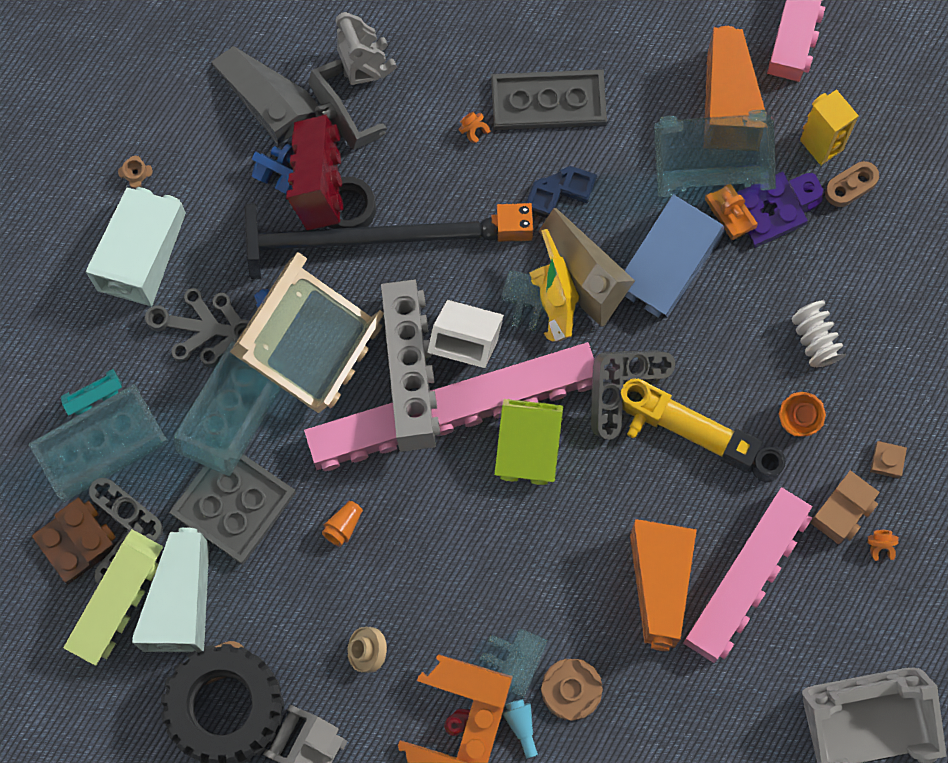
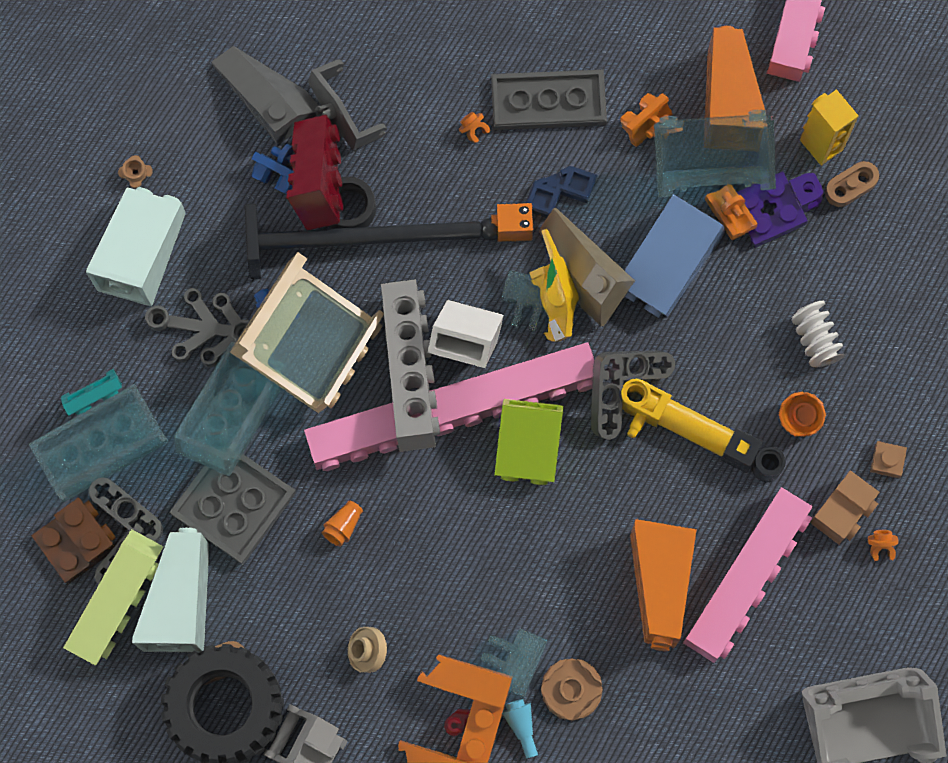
(357, 51): light grey piece -> none
(642, 125): none -> orange hips

